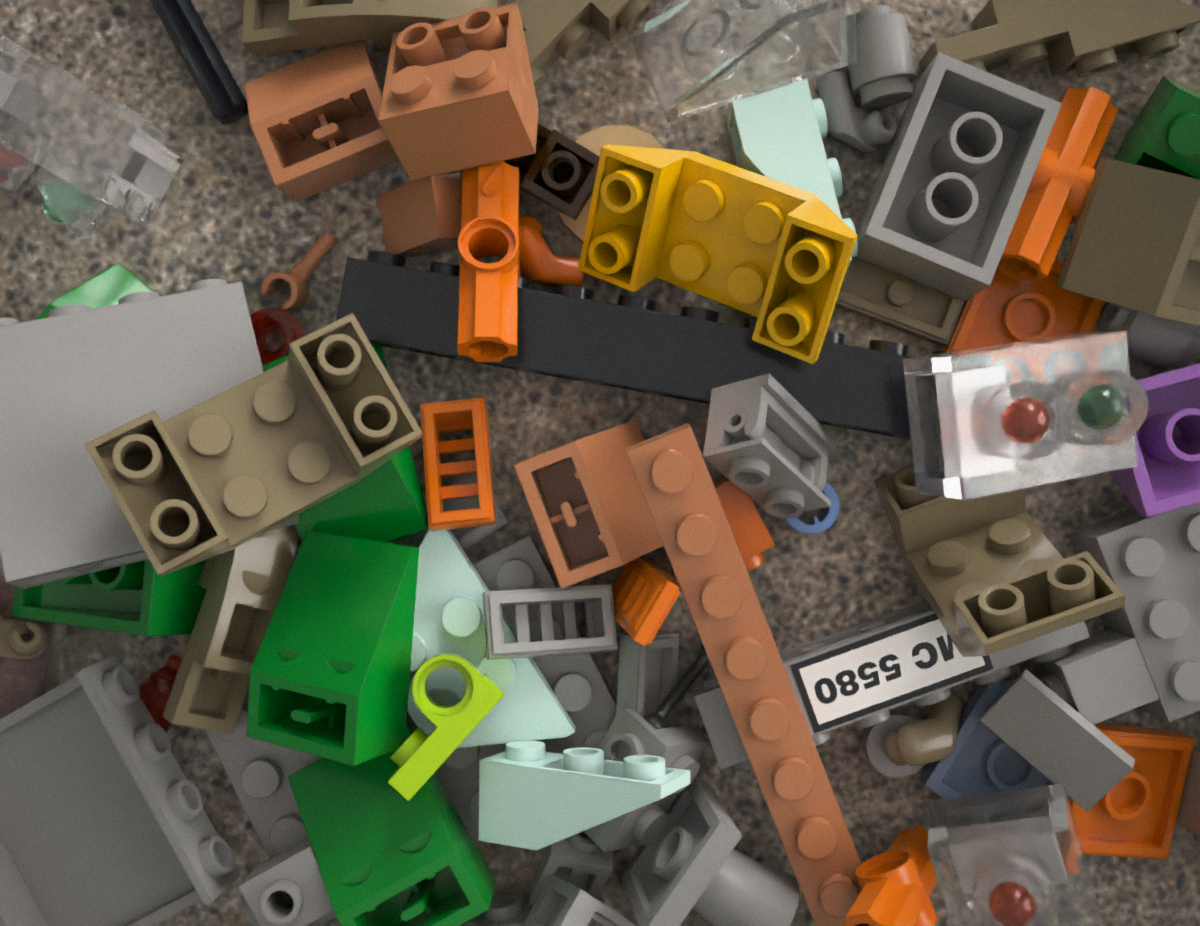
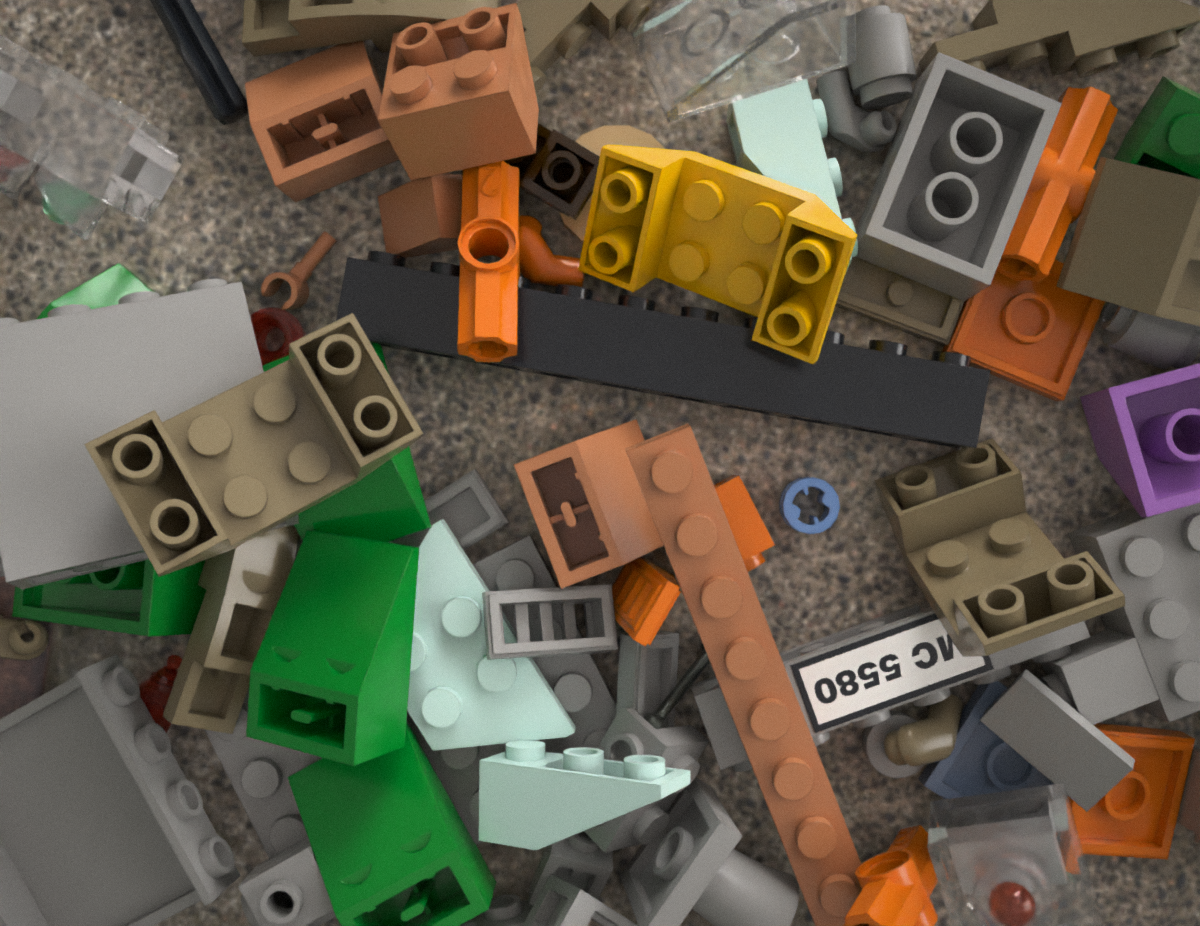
(424, 753): lime plate -> none
(453, 417): orange slope -> none
(768, 446): light grey hinge -> none
(1022, 414): clear piece -> none

